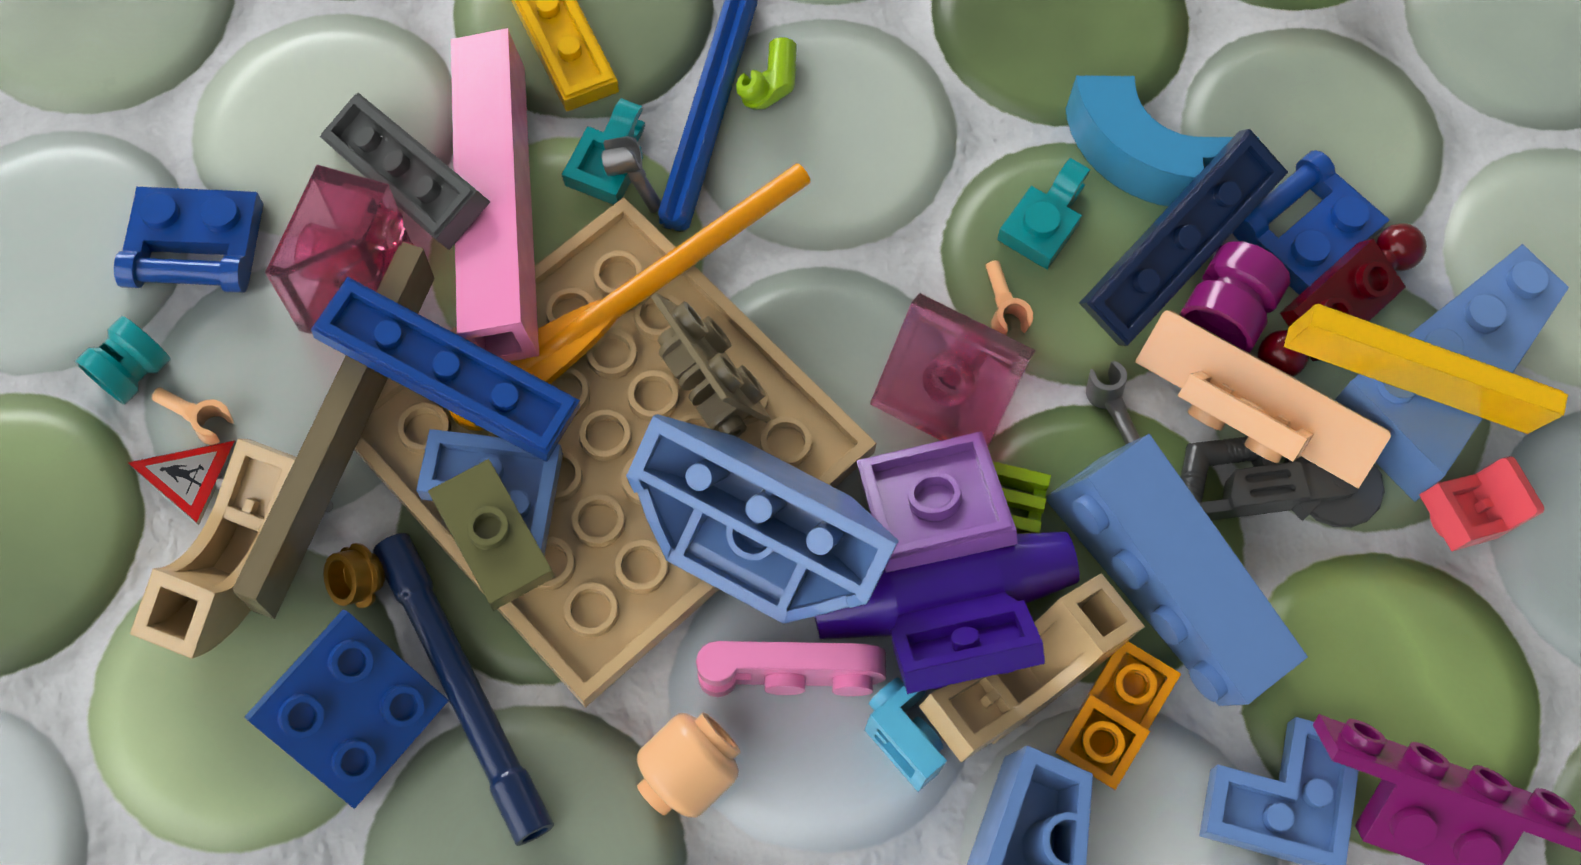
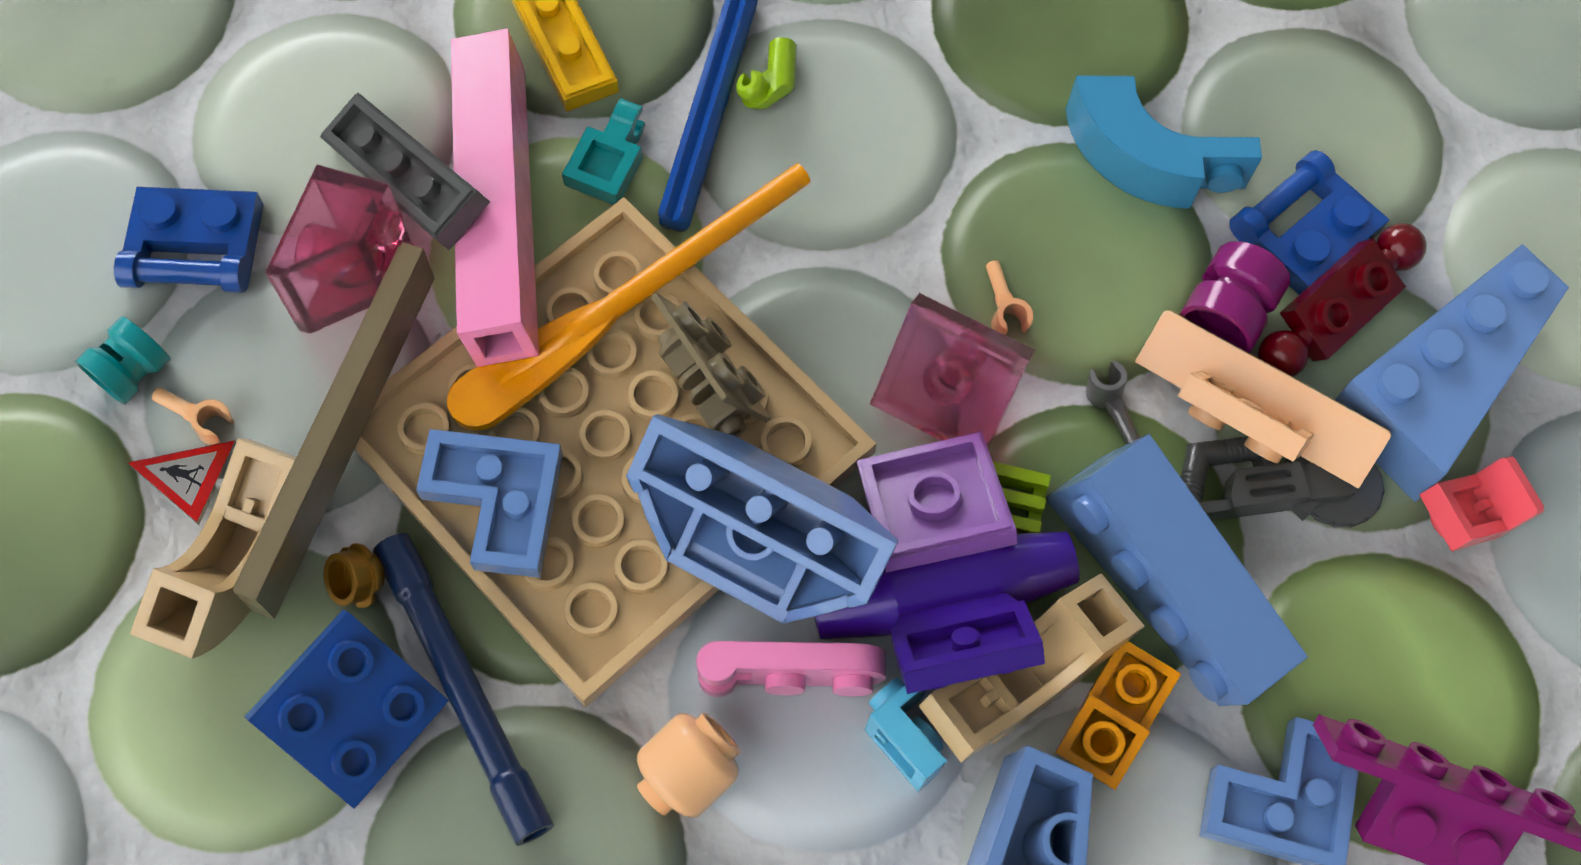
(446, 368): blue tile -> none
(491, 534): olive plate -> none
(624, 156): flat silver hand -> none
(1045, 221): teal plate -> none
(1183, 237): dark blue tile -> none
(1425, 369): yellow tile -> none

